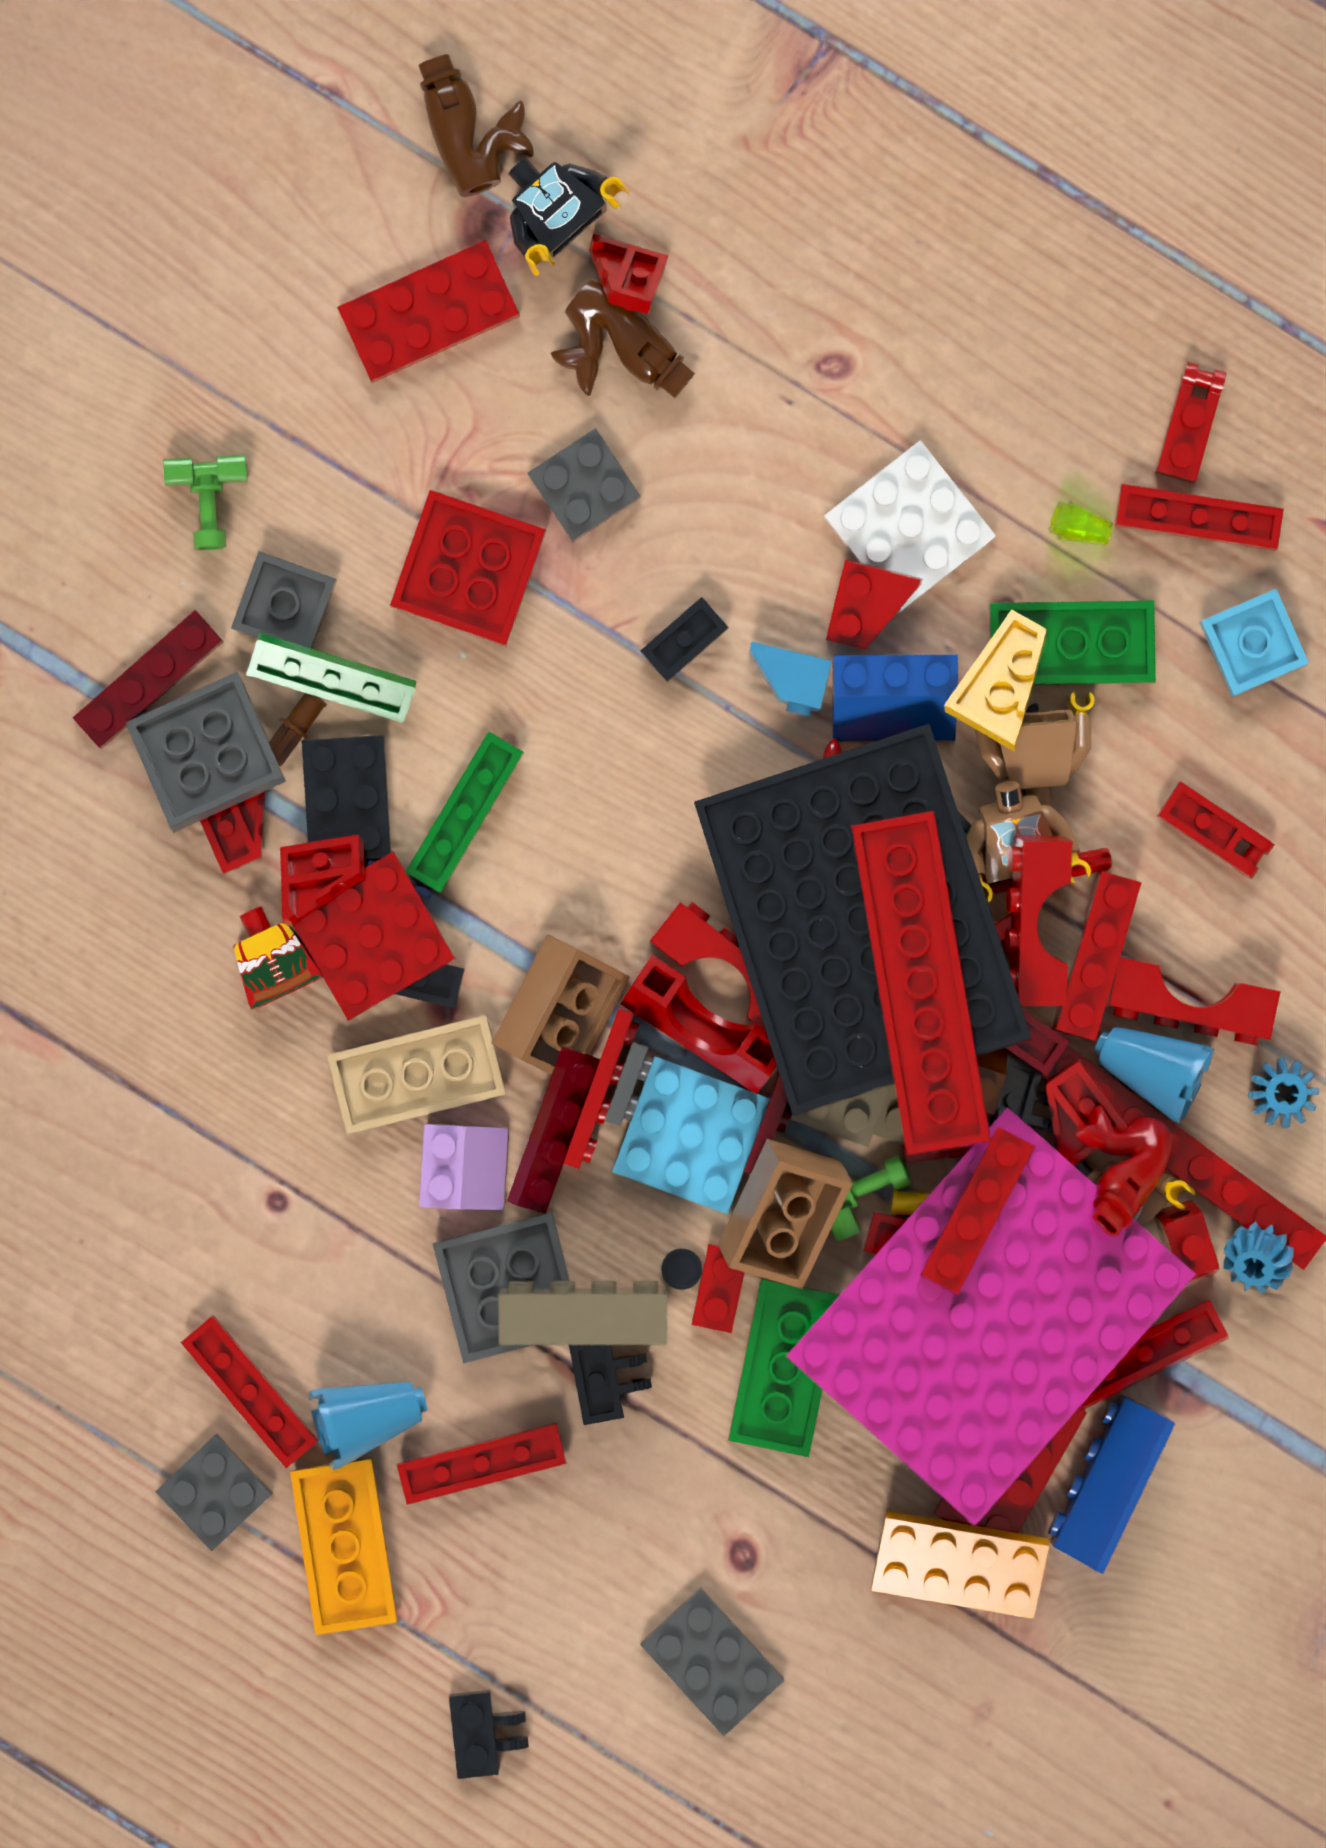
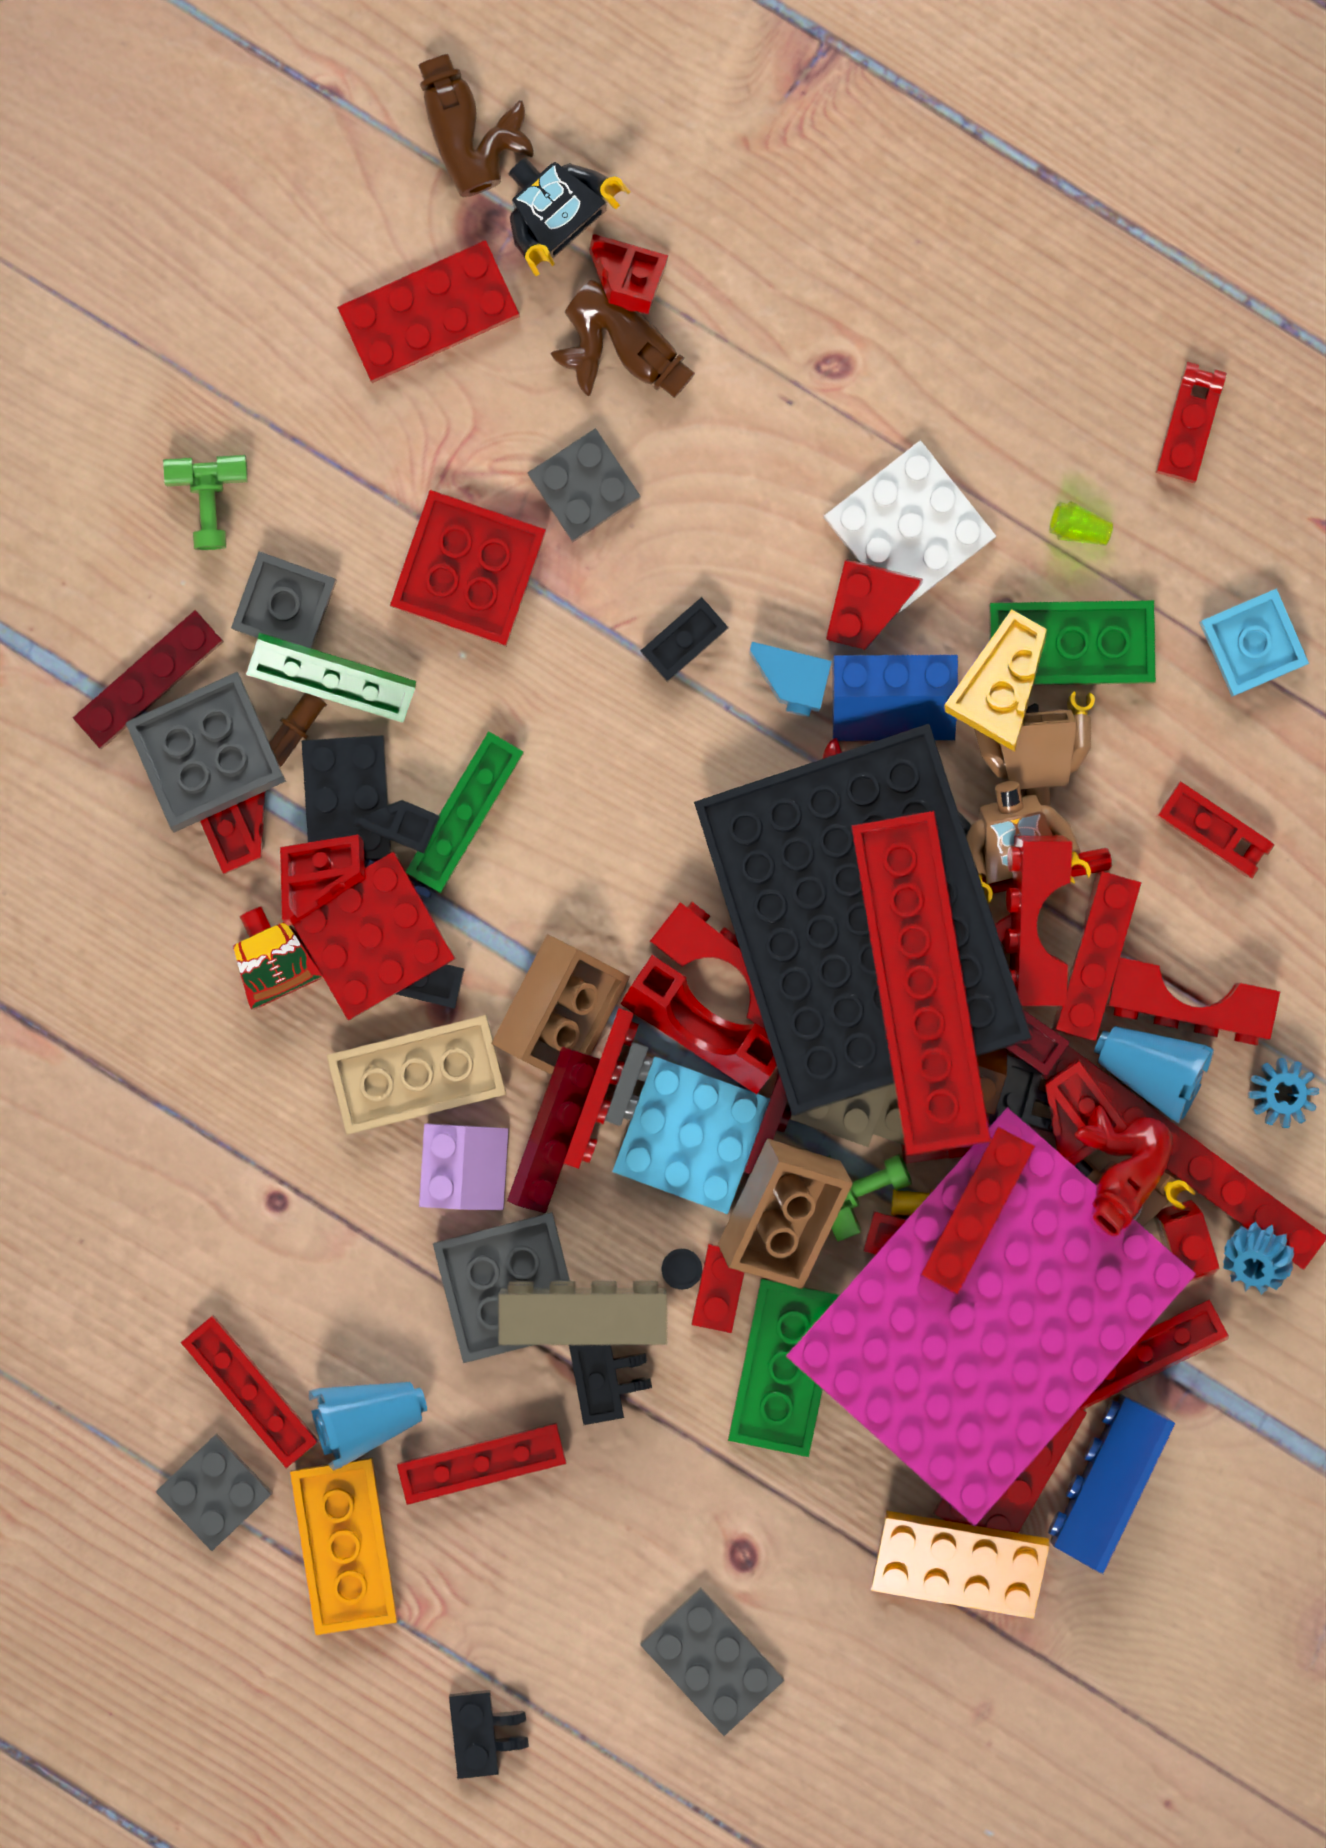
(402, 823): none -> black tile
(1198, 517): red plate -> none

